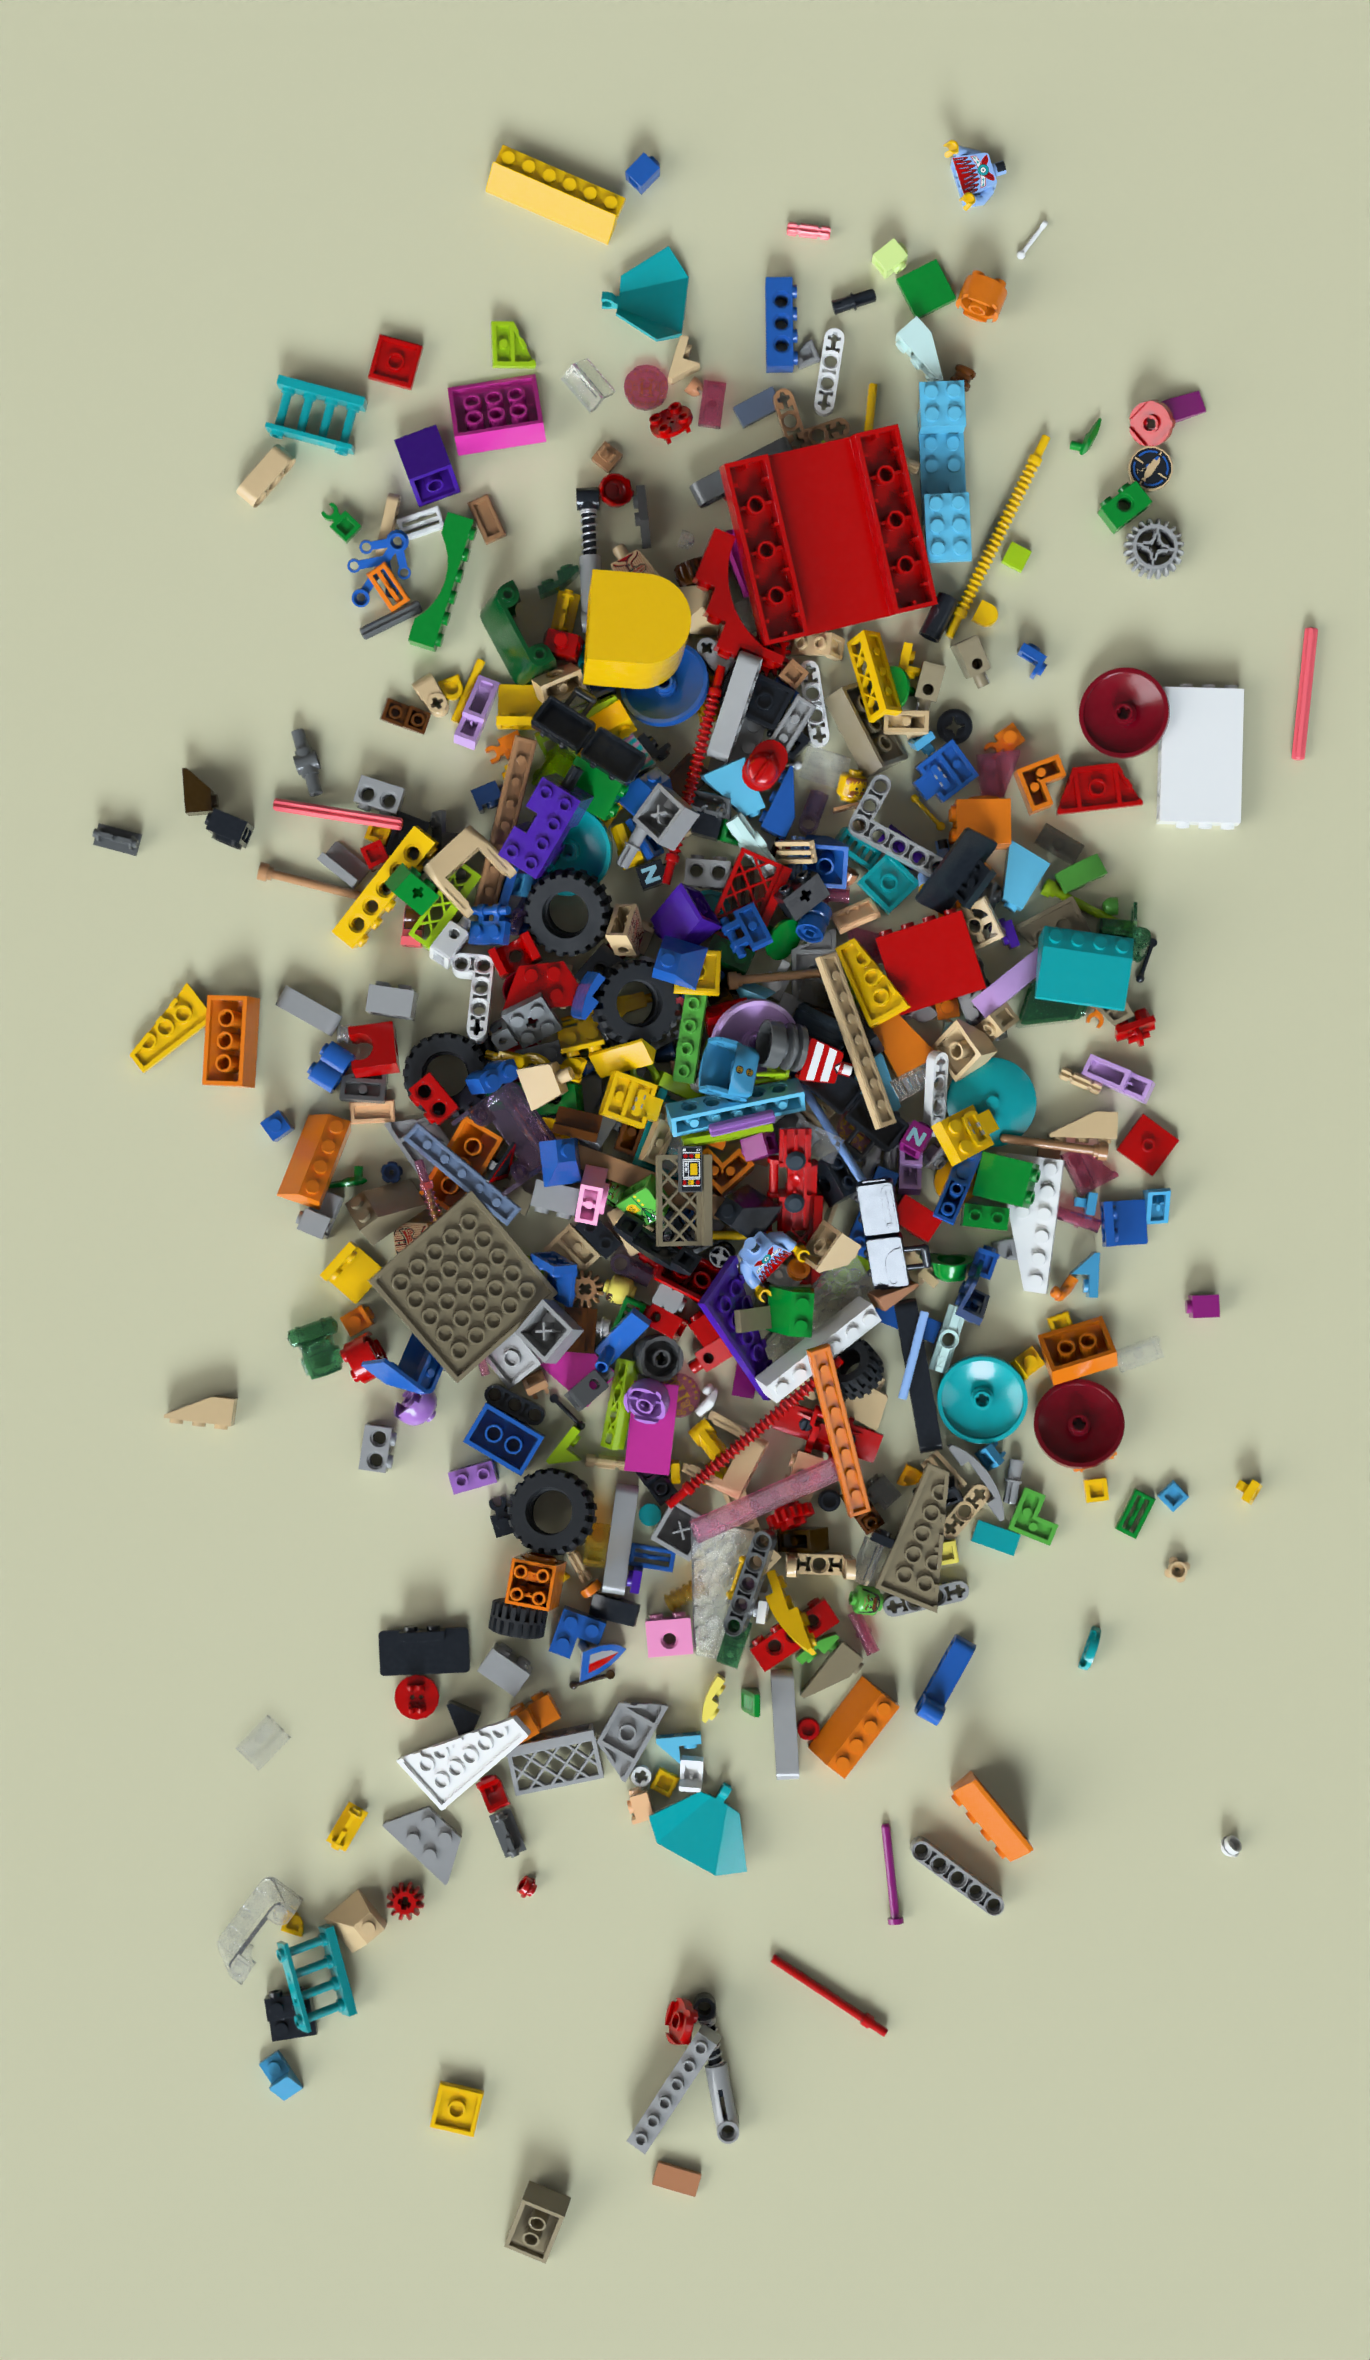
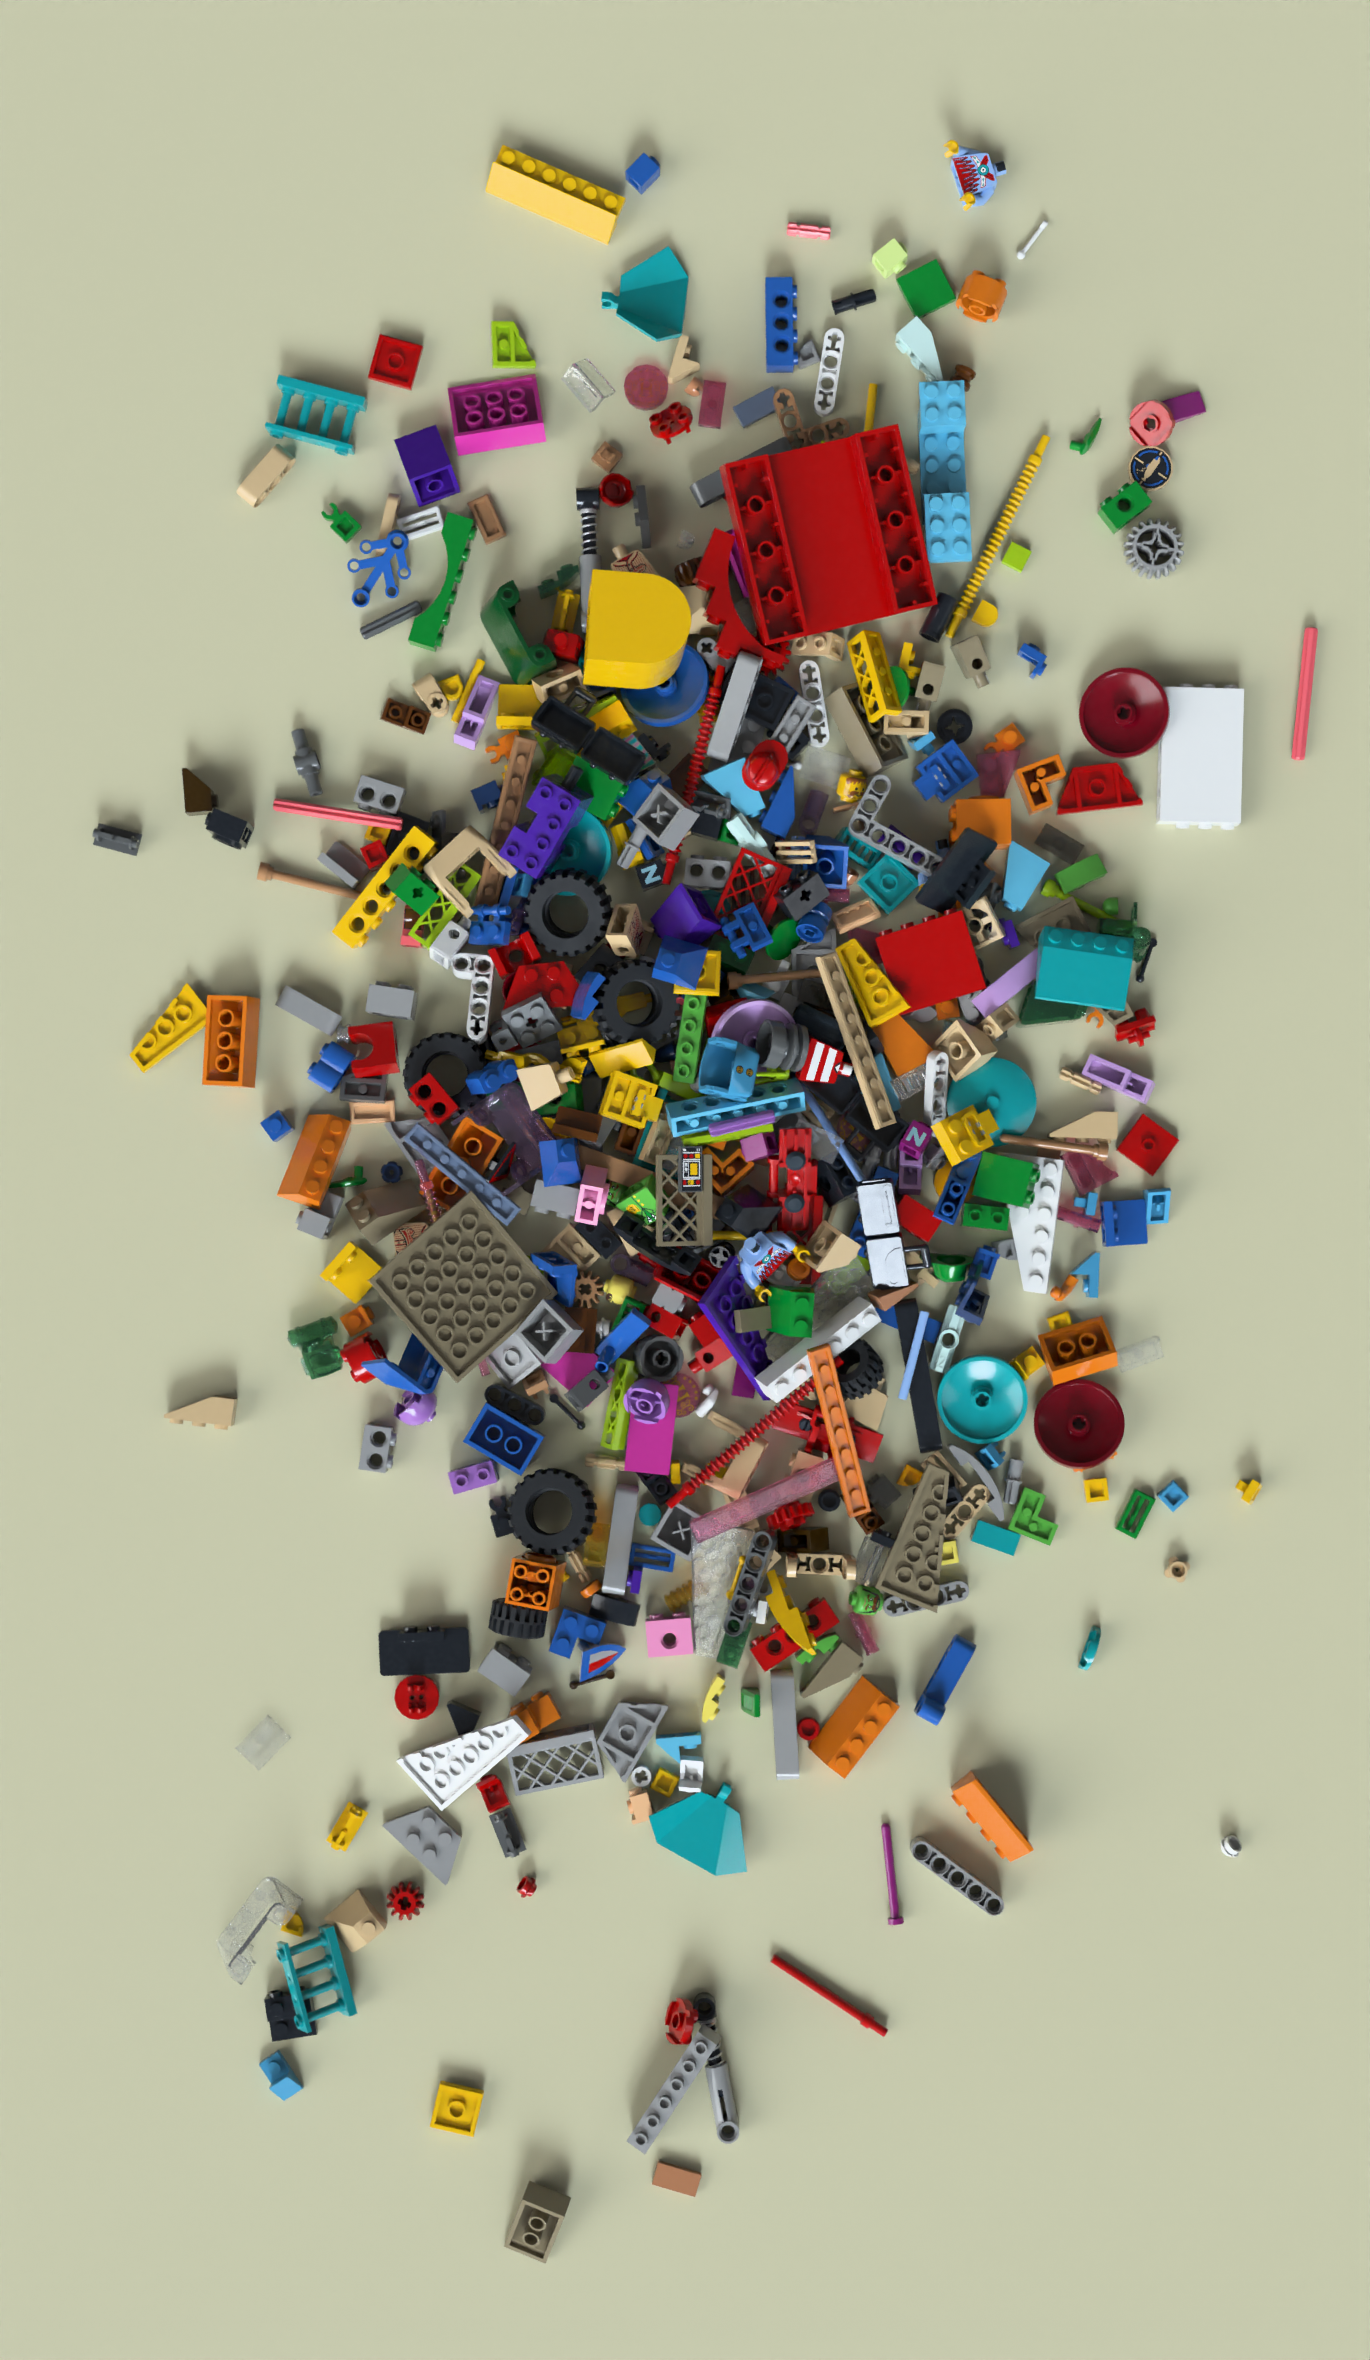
(399, 603): orange tile -> none
(562, 1452): lime slope -> none
(706, 1437): yellow piece -> none
(792, 674): medium nougat tile -> none
(939, 825): yellow hinge -> none
(1202, 1306): magenta brick -> none

